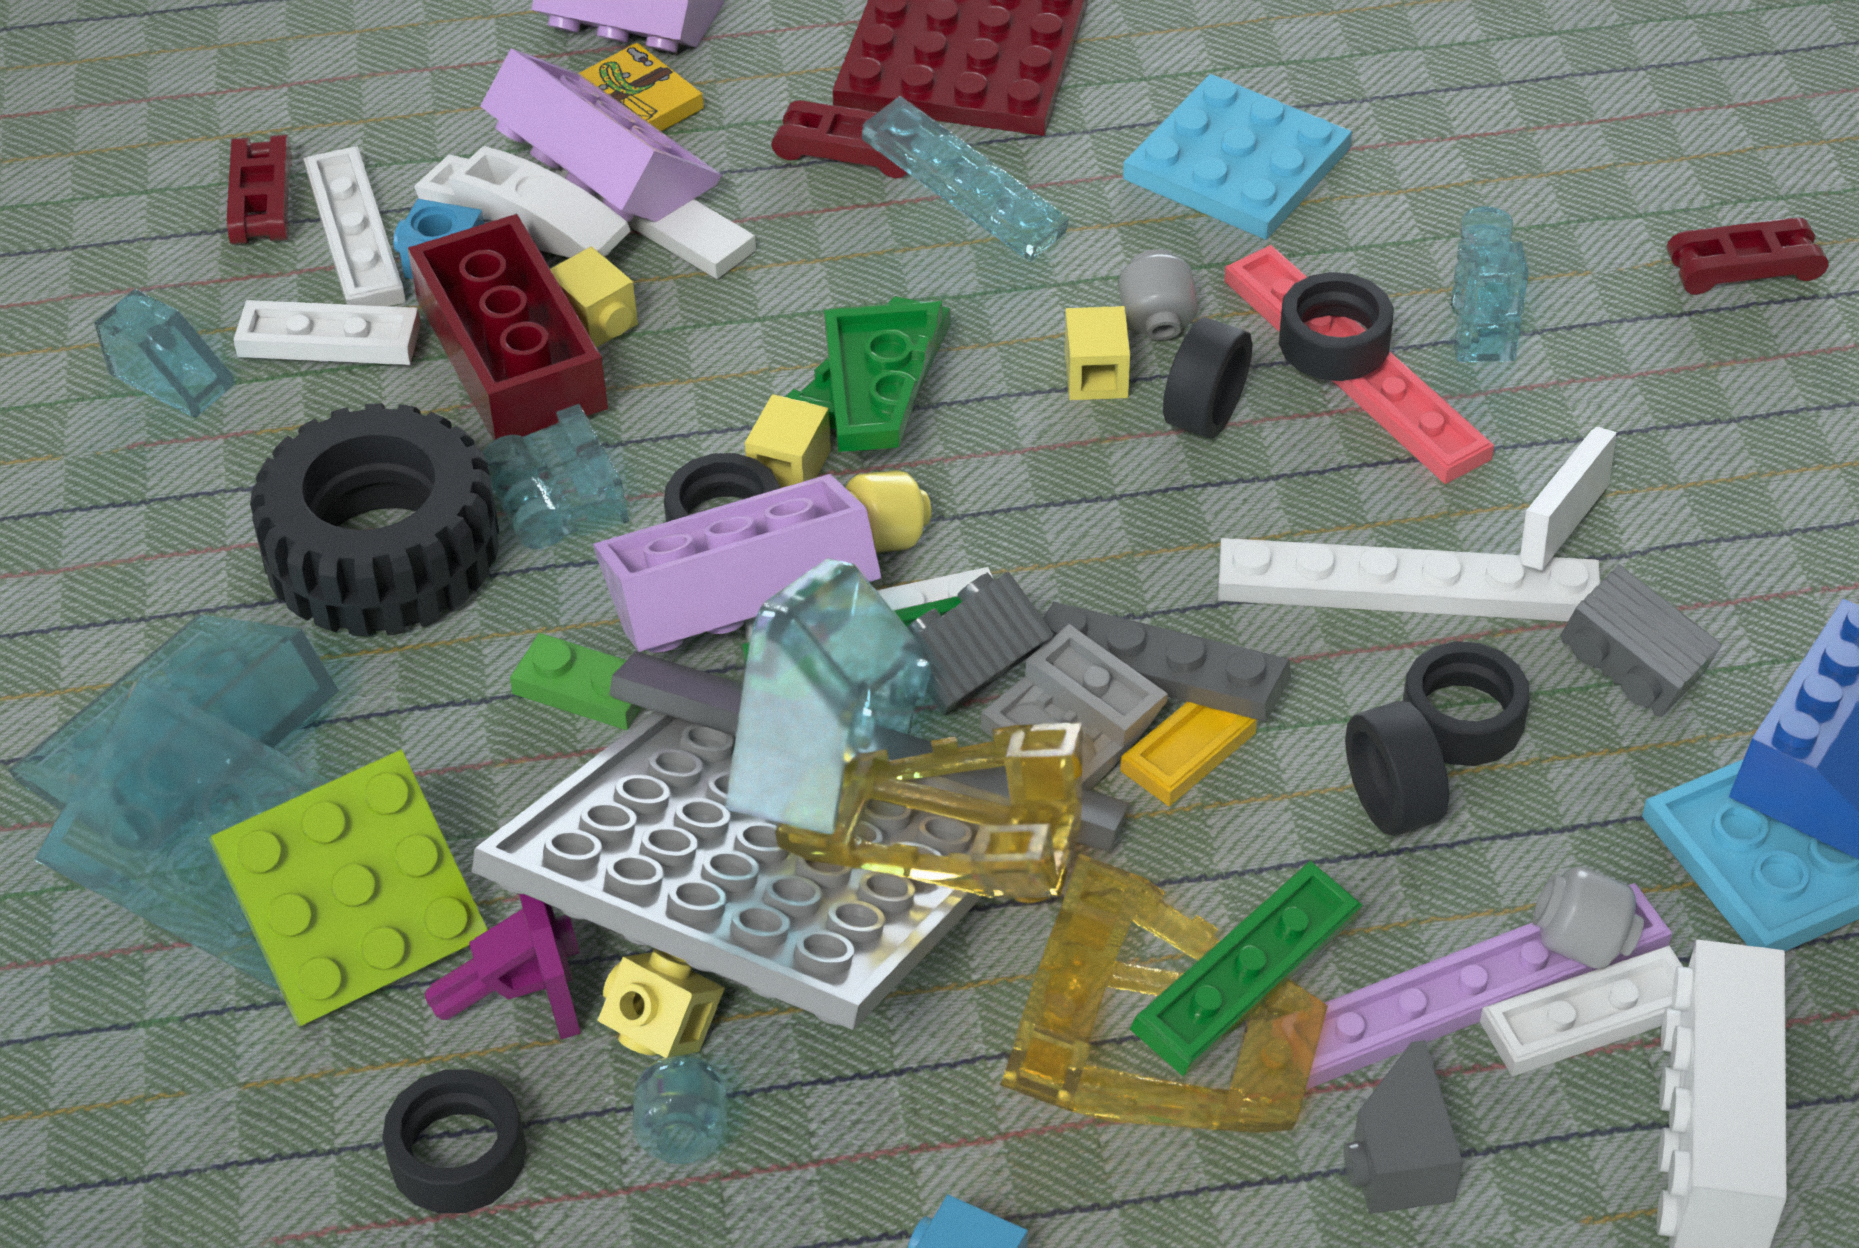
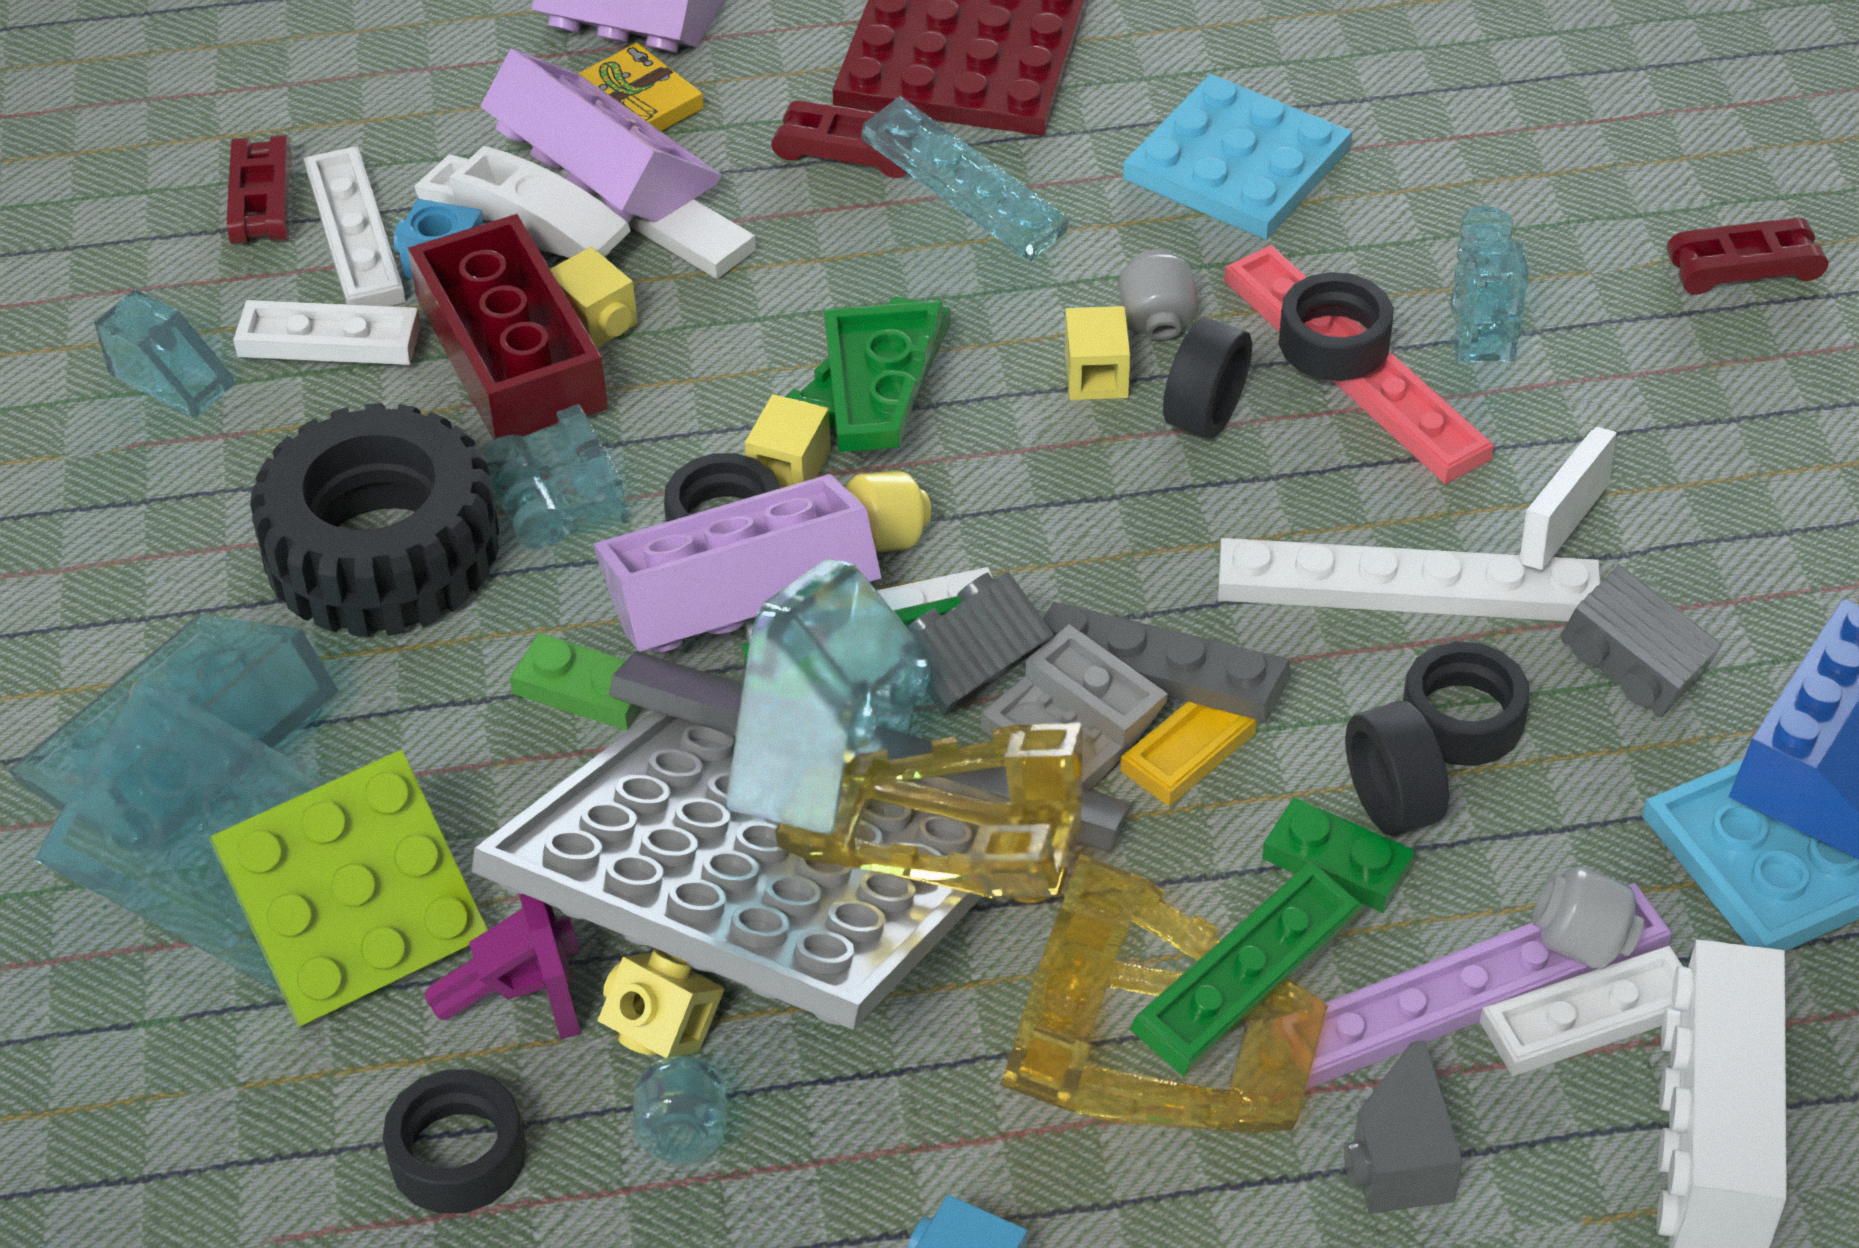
(1351, 855): none -> green plate

